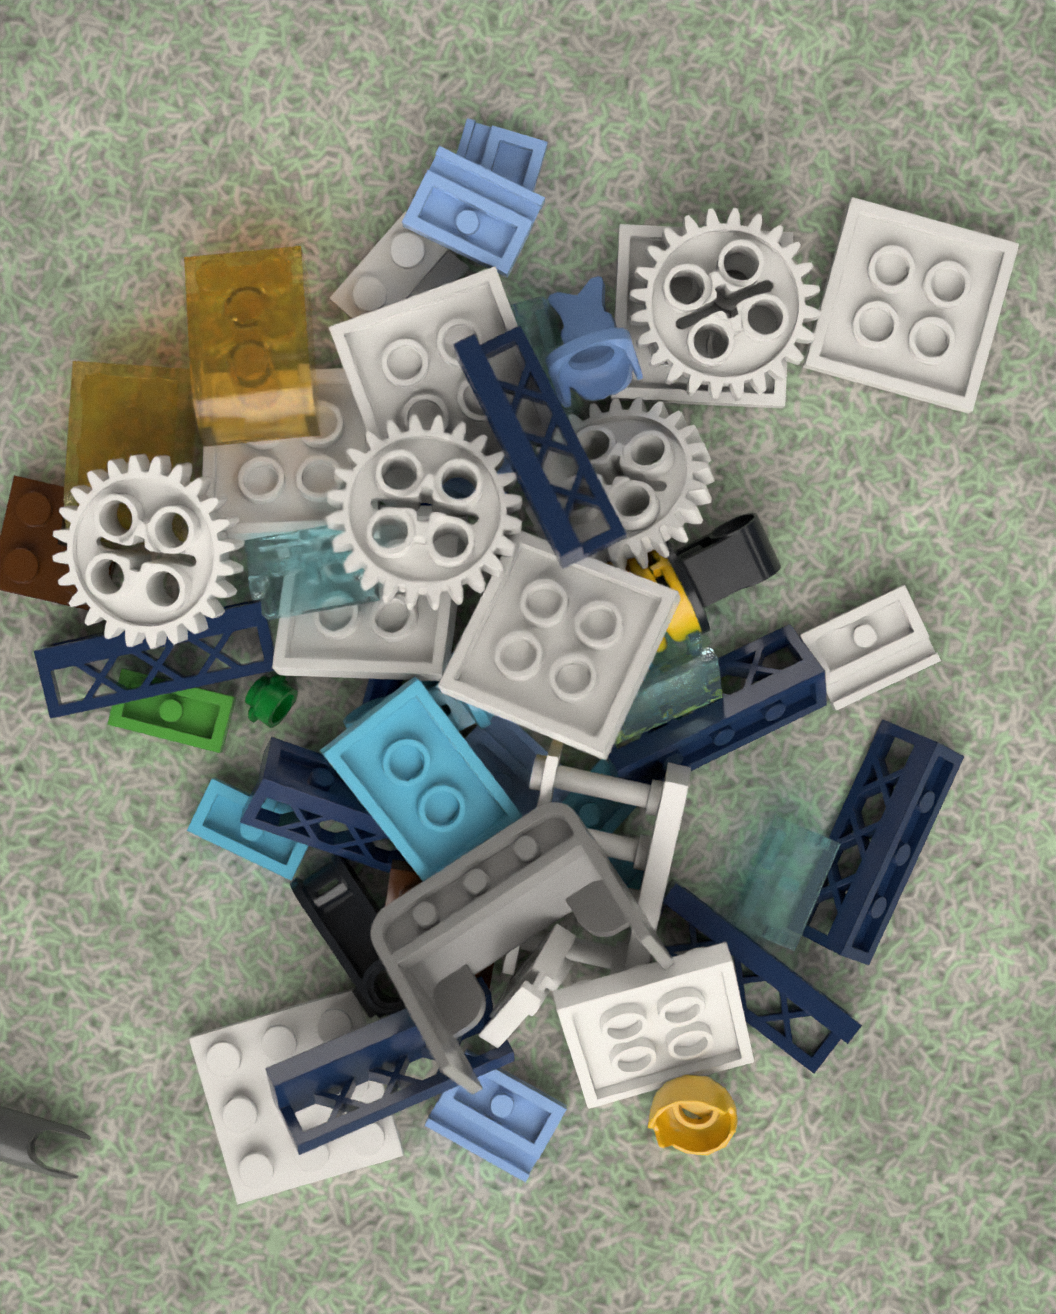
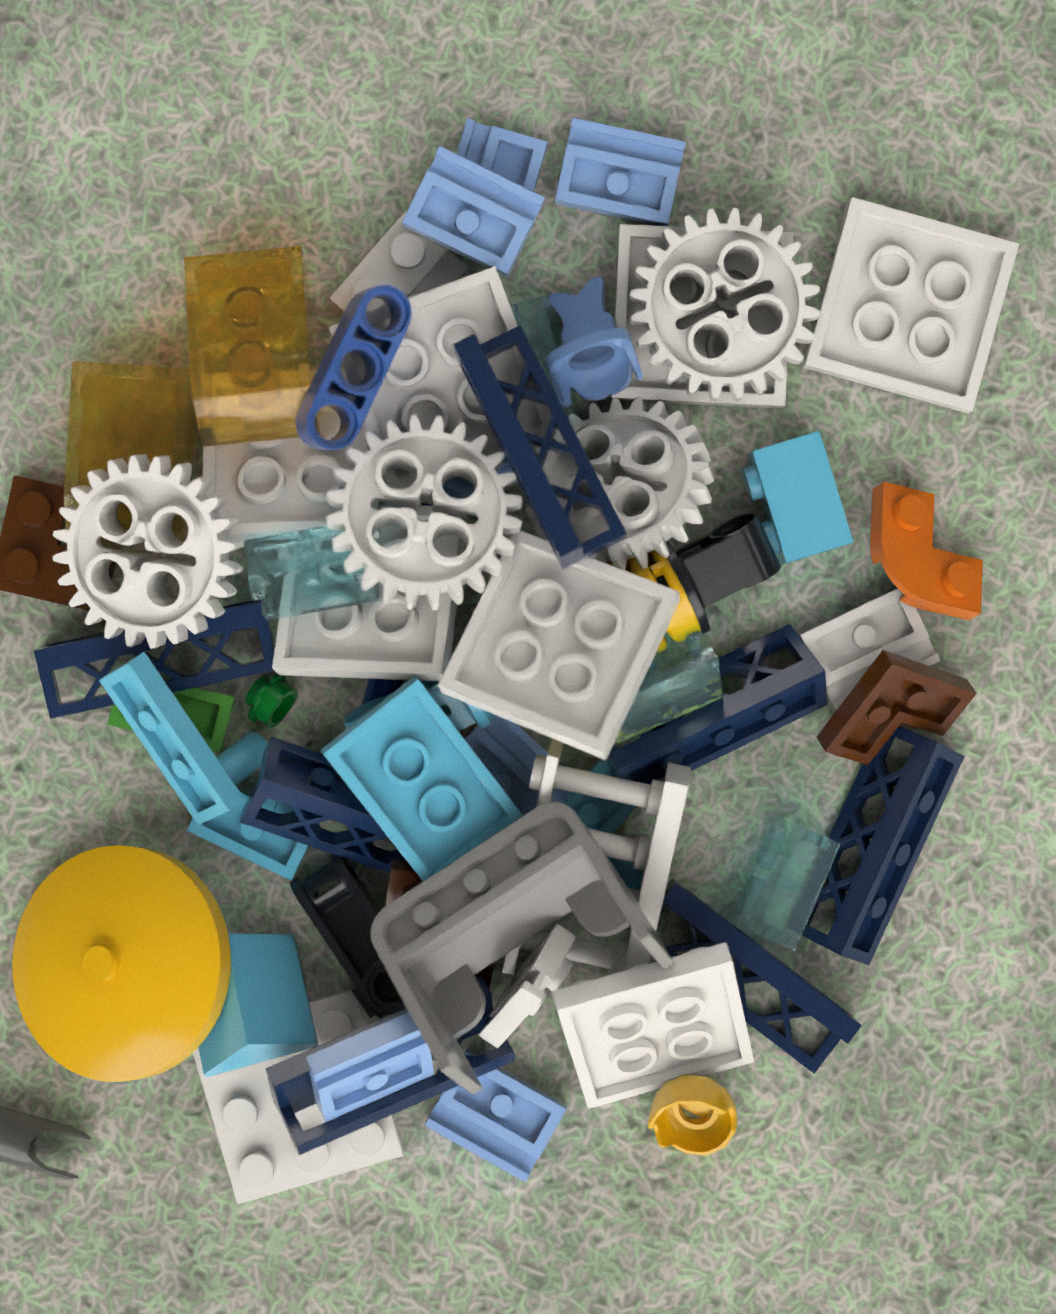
(121, 963): none -> yellow dish
(197, 776): none -> medium azure piece
(264, 1006): none -> medium azure slope
(369, 1066): none -> light blue plate
(377, 351): none -> blue beam
(619, 172): none -> light blue plate
(797, 497): none -> medium azure brick
(892, 694): none -> reddish brown plate
(904, 544): none -> orange plate

